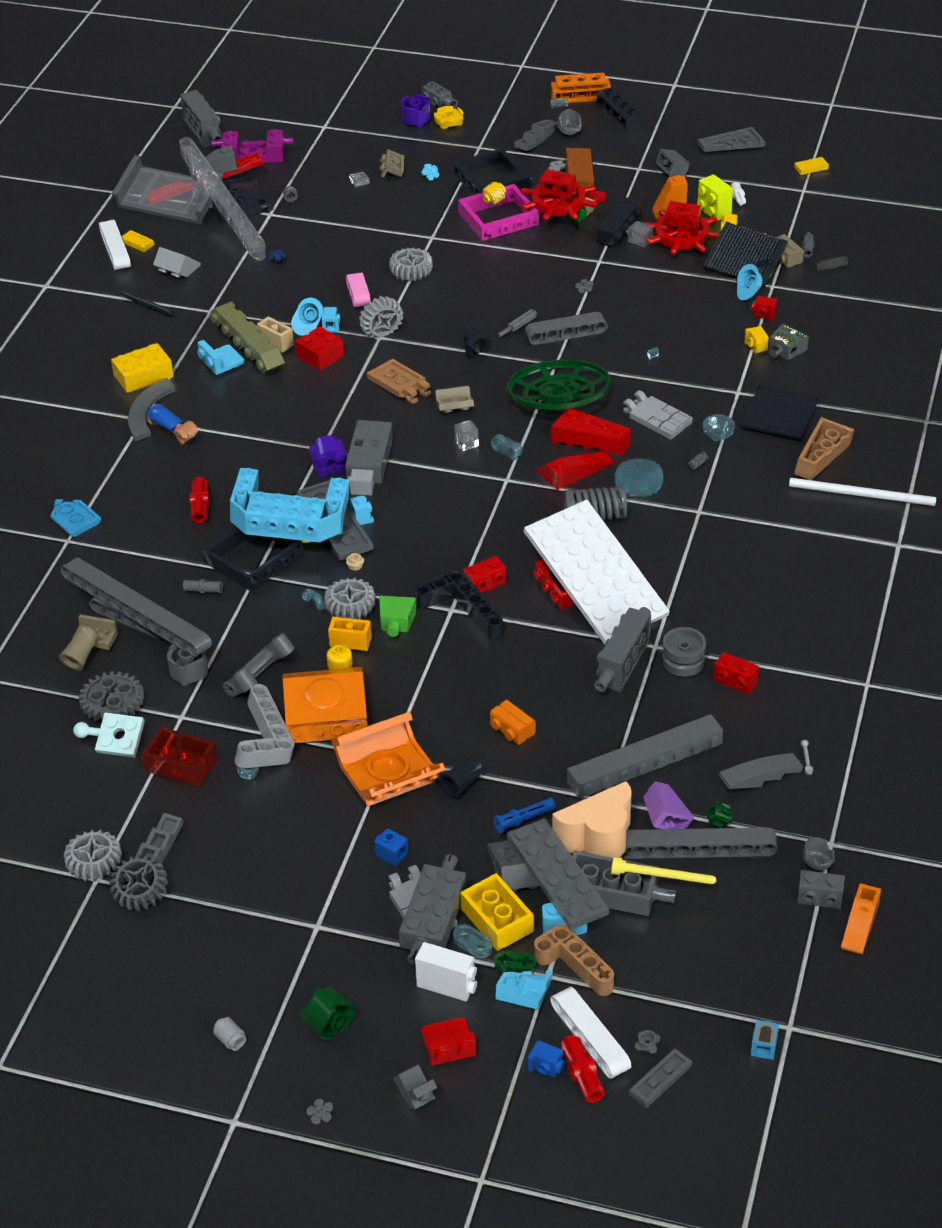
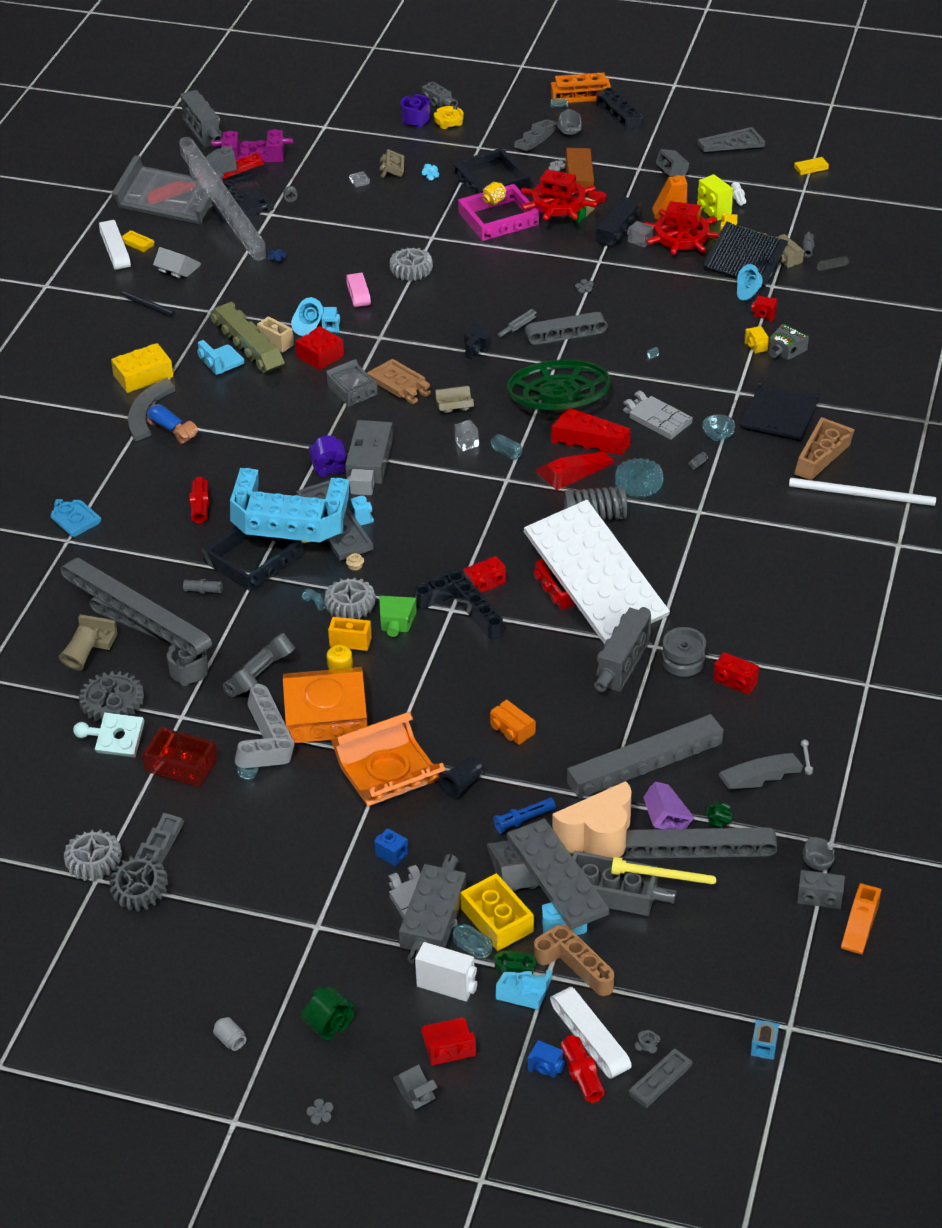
(351, 383): none -> dark grey window
(385, 308): light grey gear -> none

